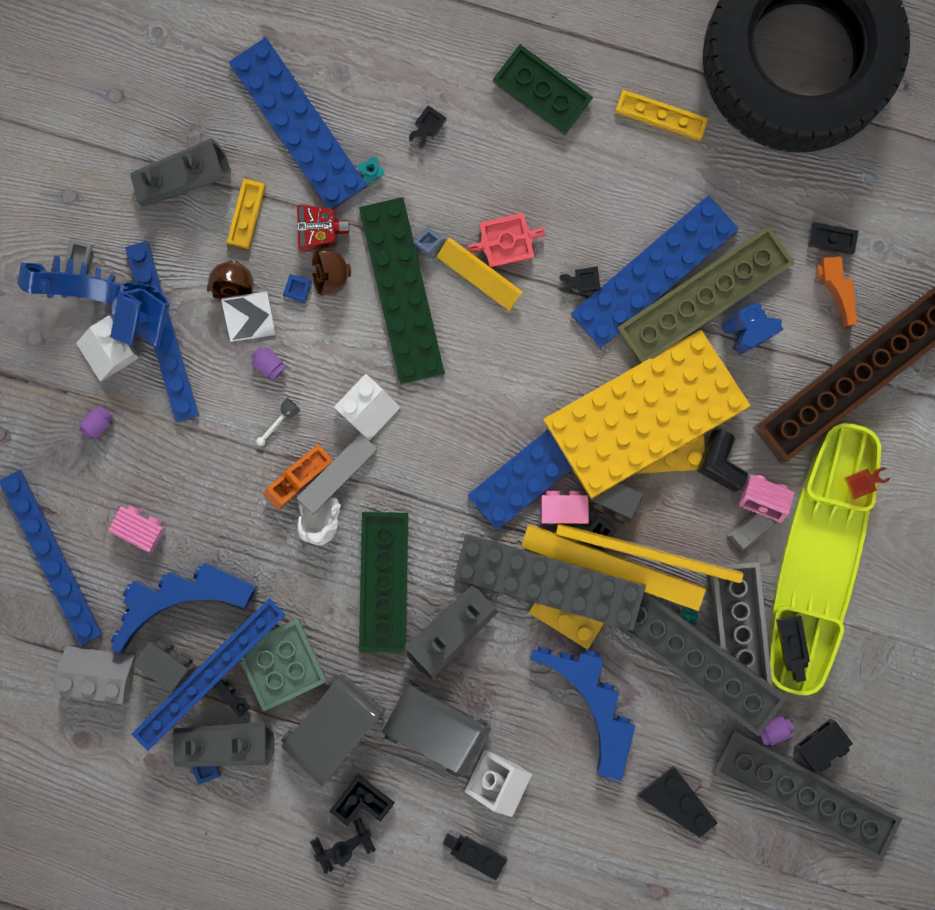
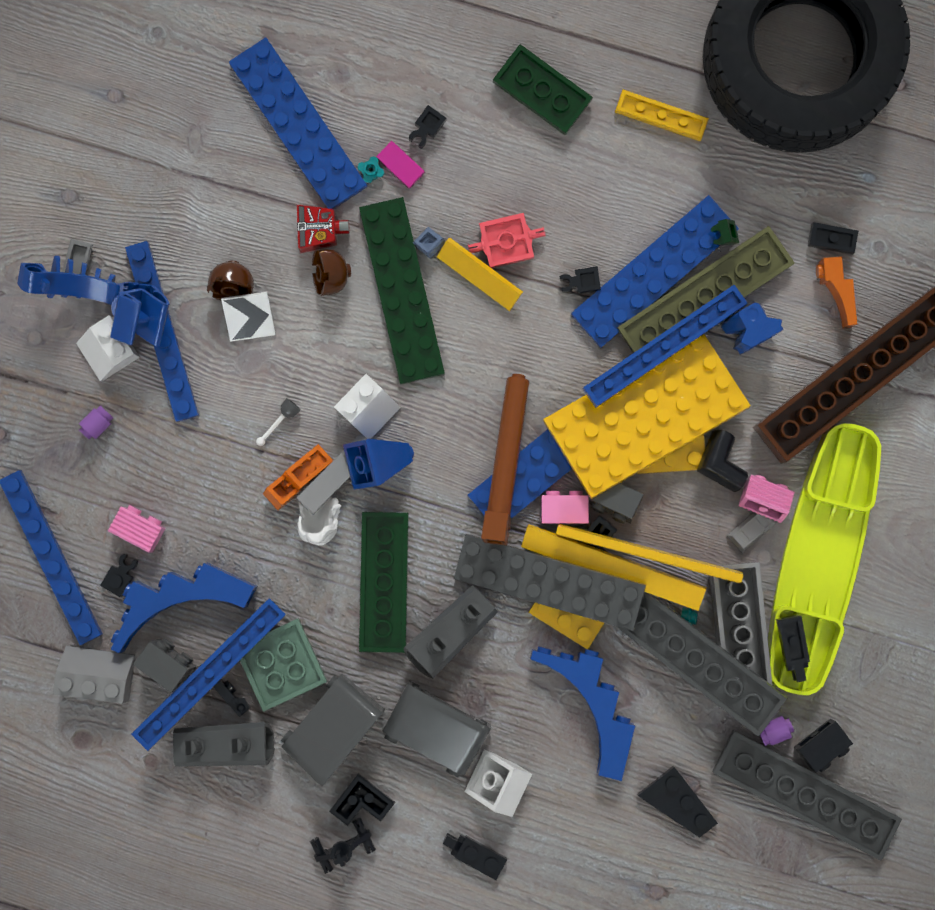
(118, 577): none -> black plate
(180, 173): dark grey piece -> none
(205, 773): blue tile -> none
(246, 214): yellow tile -> none
(267, 363): medium lavender brick -> none
(297, 288): blue tile -> none
(376, 461): none -> blue slope
(400, 164): none -> dark pink tile
(497, 517): none -> dark orange brick
(664, 346): none -> blue plate
(728, 232): none -> dark green tile
(864, 482): clear red plate -> none

